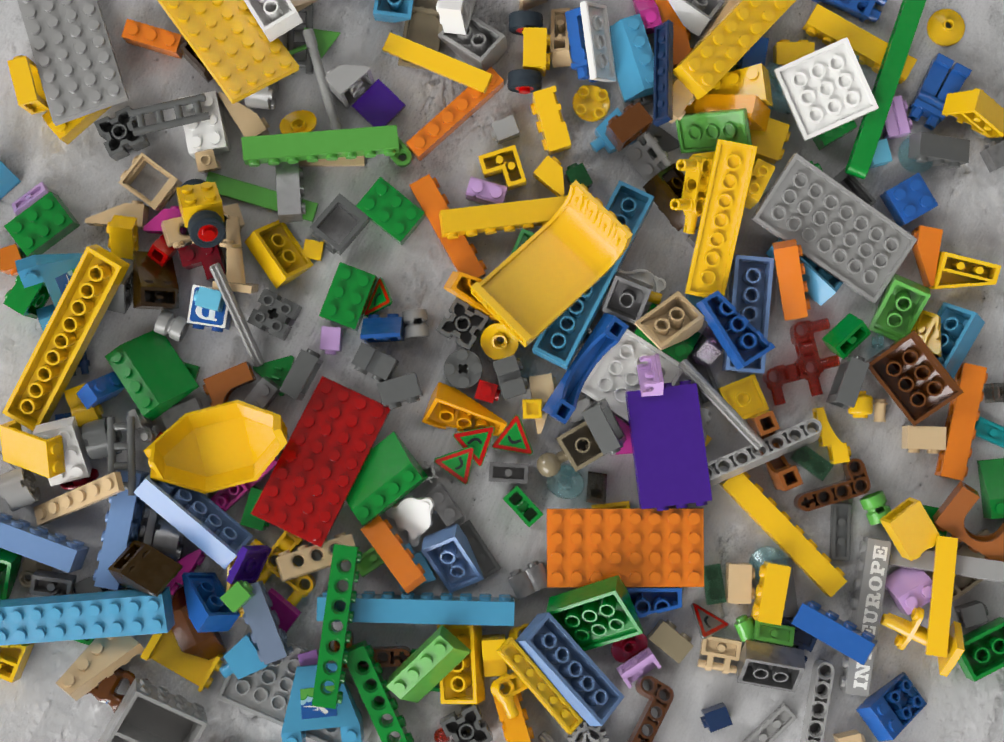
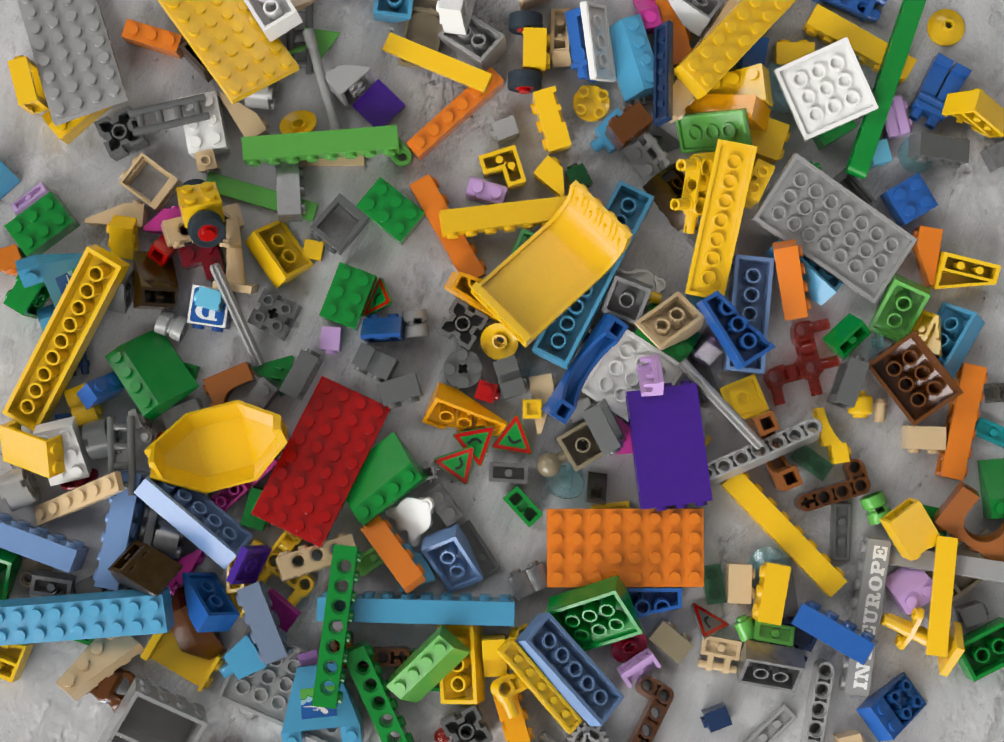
(238, 595): bright green brick -> none

